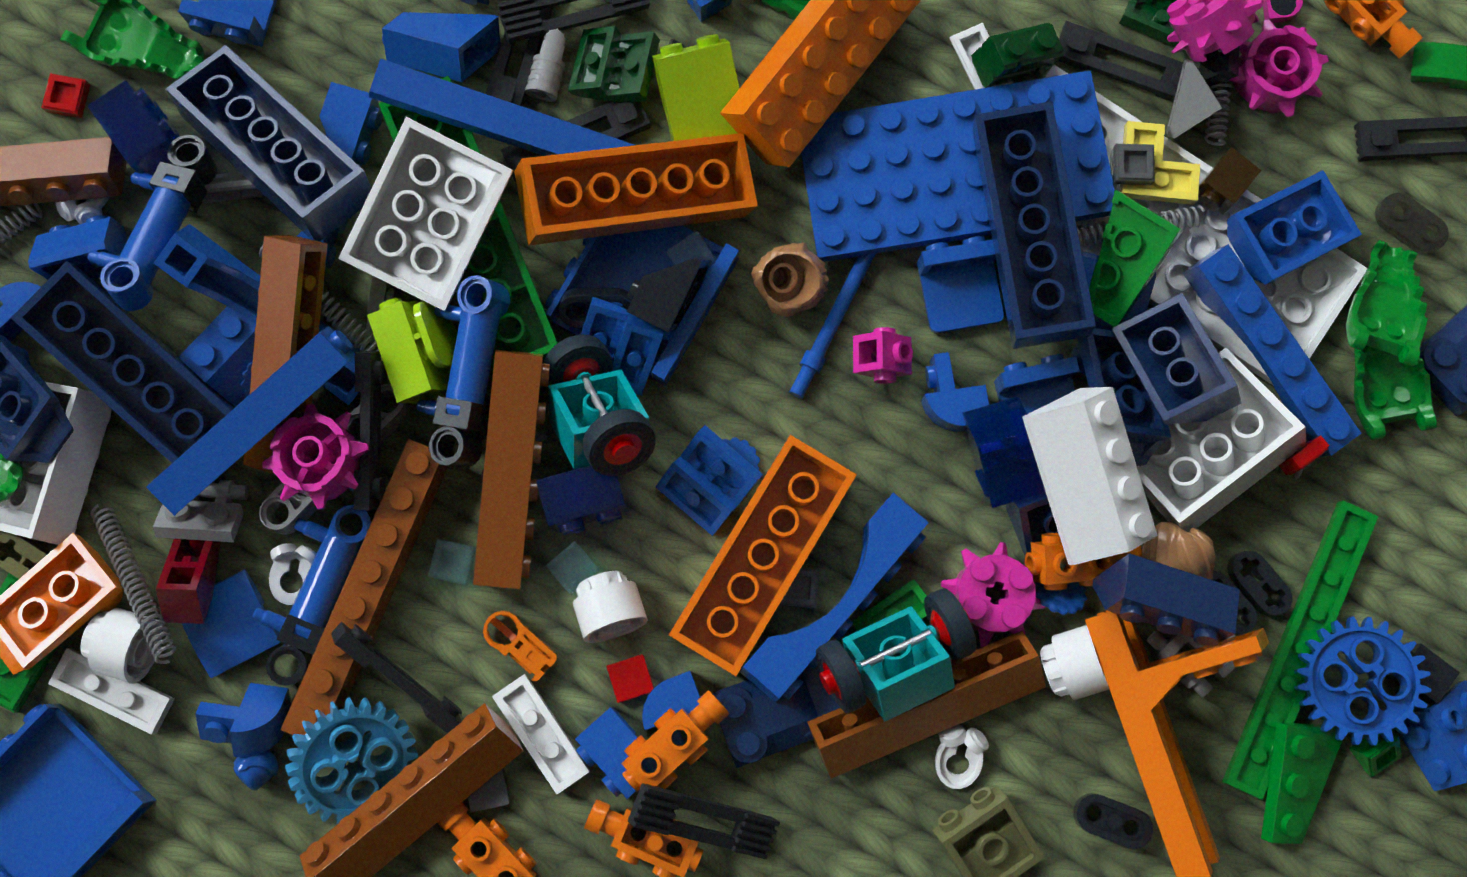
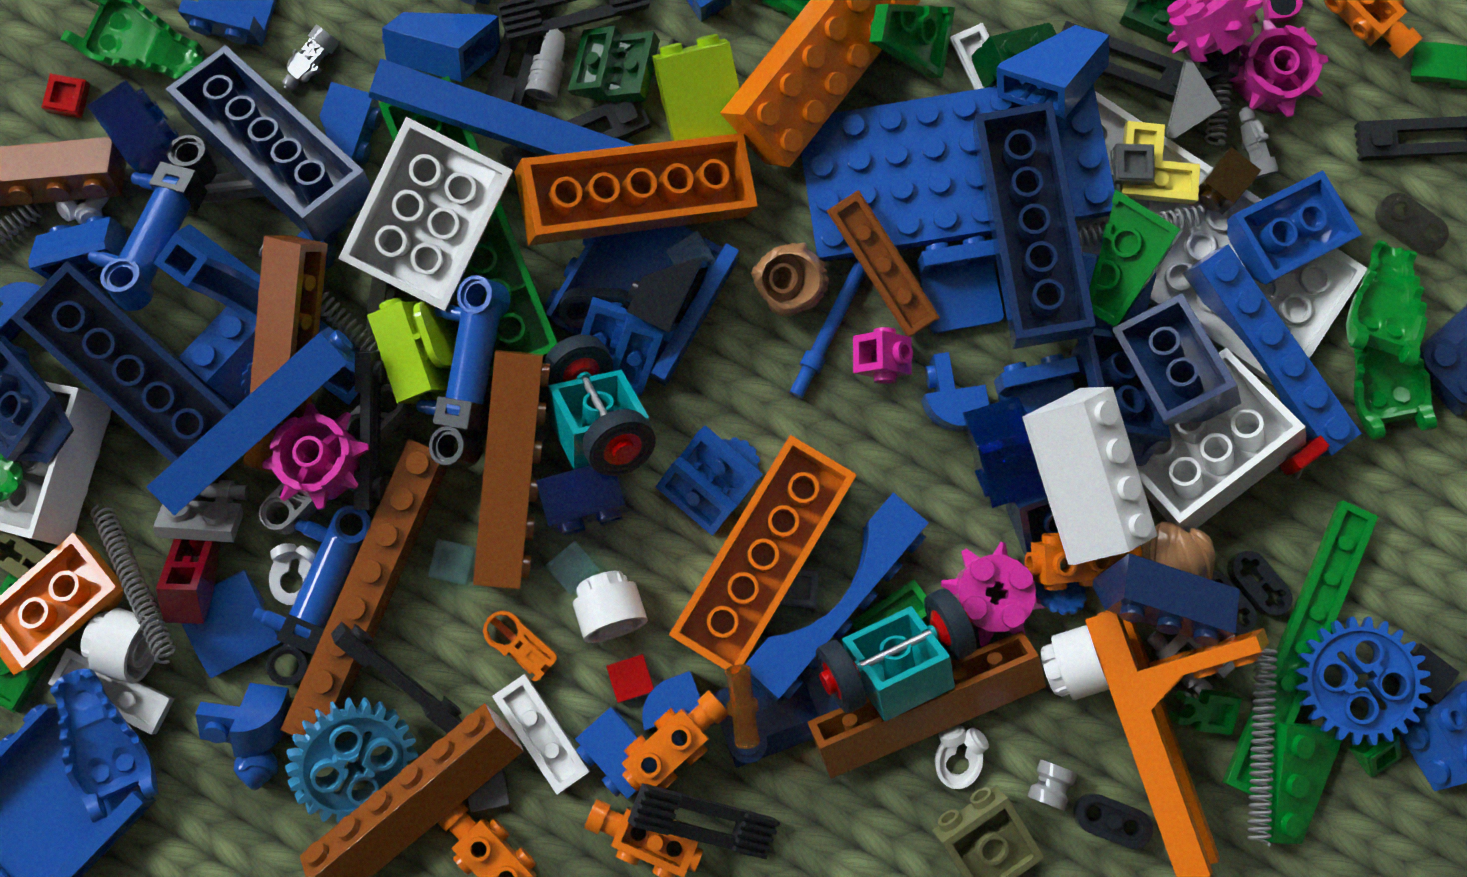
(99, 745): none -> blue animal
(304, 63): none -> light grey piece
(742, 706): none -> clear orange pin
(883, 263): none -> dark orange tile
(914, 35): none -> green wing
(1052, 785): none -> light grey wheel
(1055, 70): none -> blue slope
(1210, 712): none -> green plate
(1253, 140): none -> light grey piece
(1261, 766): none -> light grey piece

